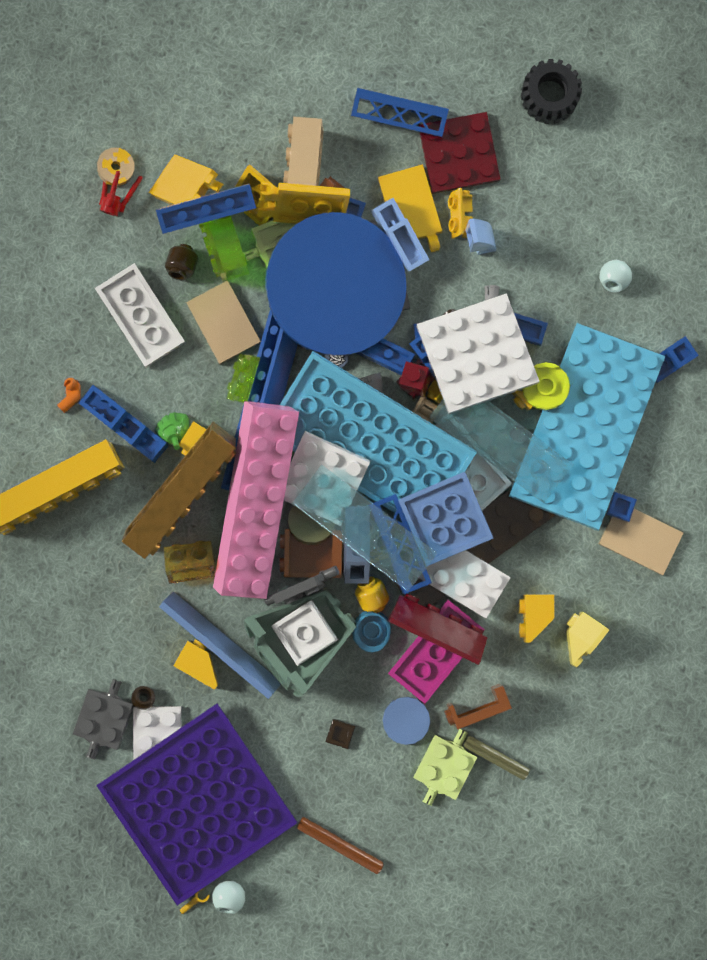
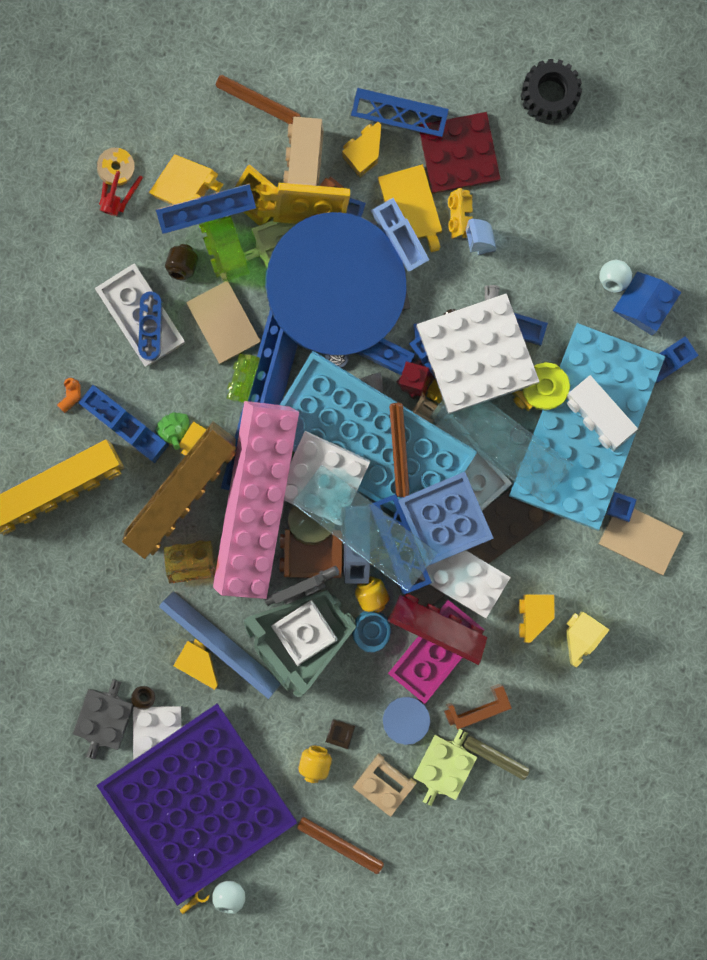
(157, 333): none -> blue beam
(256, 99): none -> dark orange axle
(315, 764): none -> yellow head
(364, 151): none -> yellow slope
(378, 790): none -> tan plate
(399, 449): none -> dark orange axle
(601, 414): none -> white brick
(646, 302): none -> blue slope

